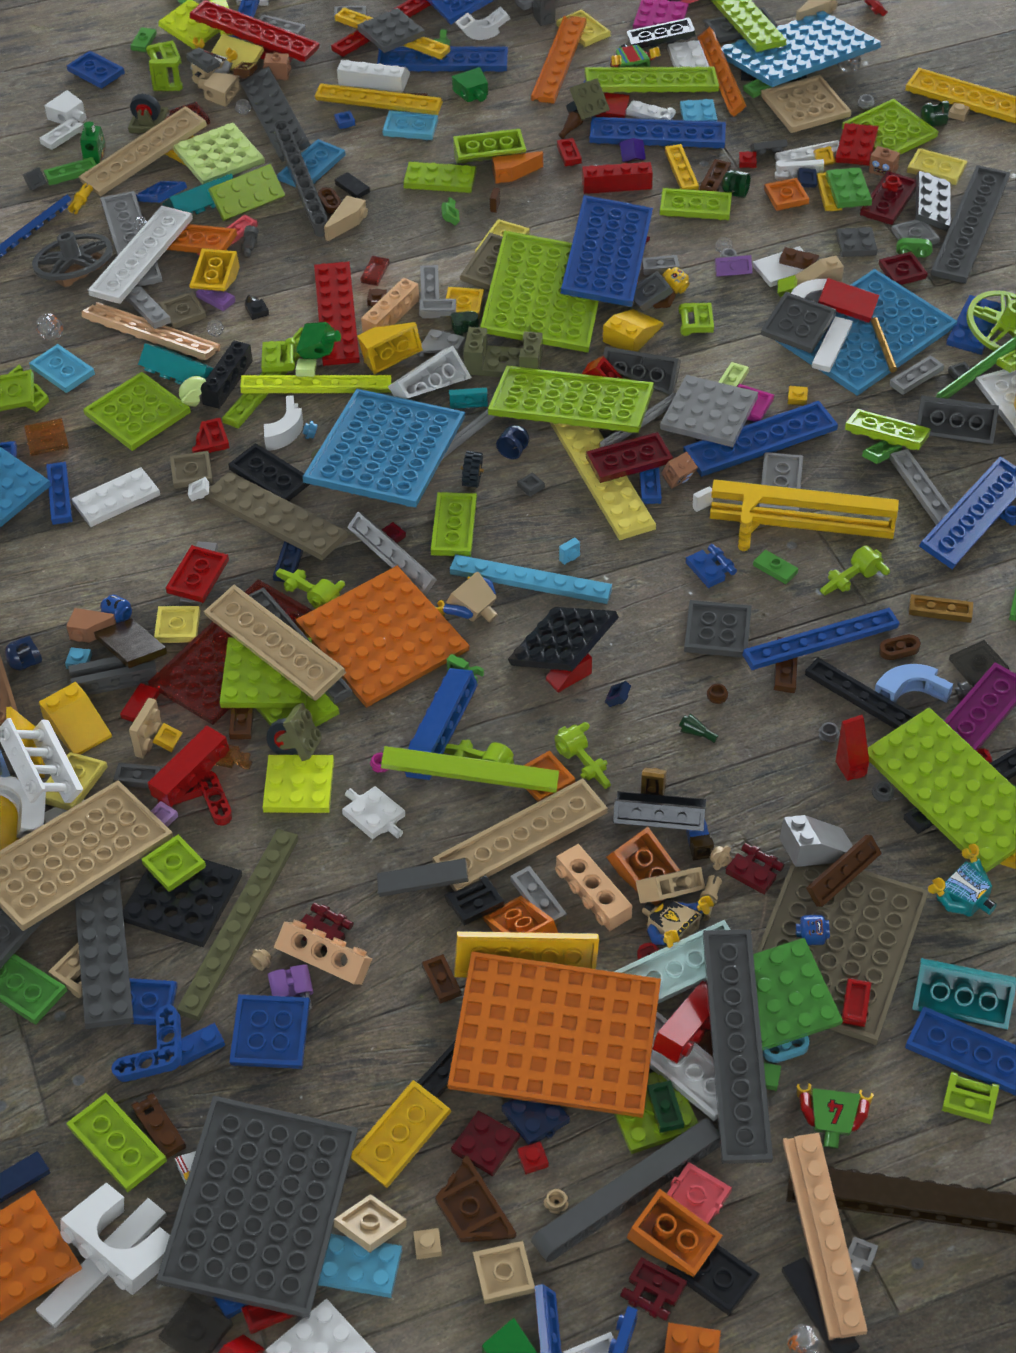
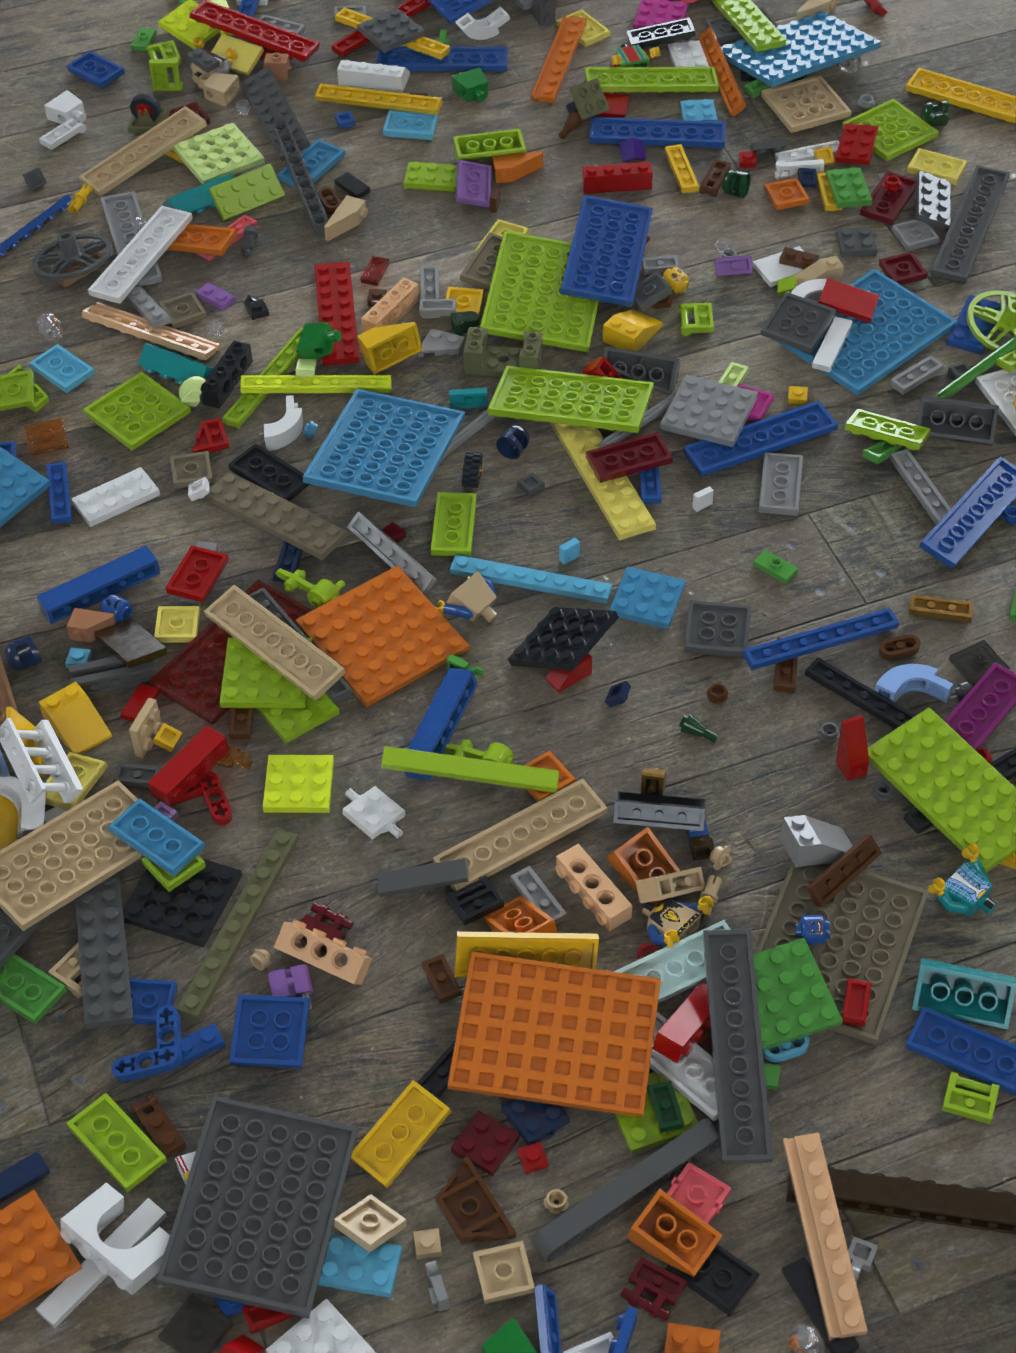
(68, 171): bright green plate -> none
(92, 137): green torso -> none
(98, 584): none -> blue brick
(156, 837): none -> dark azure tile
(160, 191): blue tile -> none
(215, 270): yellow slope -> none
(245, 69): reddish brown plate -> none
(272, 356): lime plate -> none
(294, 734): olive plate -> none
(375, 761): dark pink plate -> none
(437, 372): white wedge -> none
(437, 1291): none -> light grey plate
(449, 212): bright green plate -> none
(473, 183): none -> medium lavender tile
(569, 152): red plate -> none
(573, 742): lime piece -> none
(647, 111): white plate -> none
(648, 597): none -> dark azure plate
(679, 470): nougat head -> none
(695, 204): lime plate -> none
(705, 568): blue plate -> none
(751, 516): yellow piece -> none
(751, 873): dark red plate -> none
(833, 1112): bright green torso -> none
(863, 561): lime piece -> none
(883, 344): pearl gold bar -> none
(884, 160): nougat head -> none
(918, 246): bright green plate -> none
(958, 111): tan plate -> none

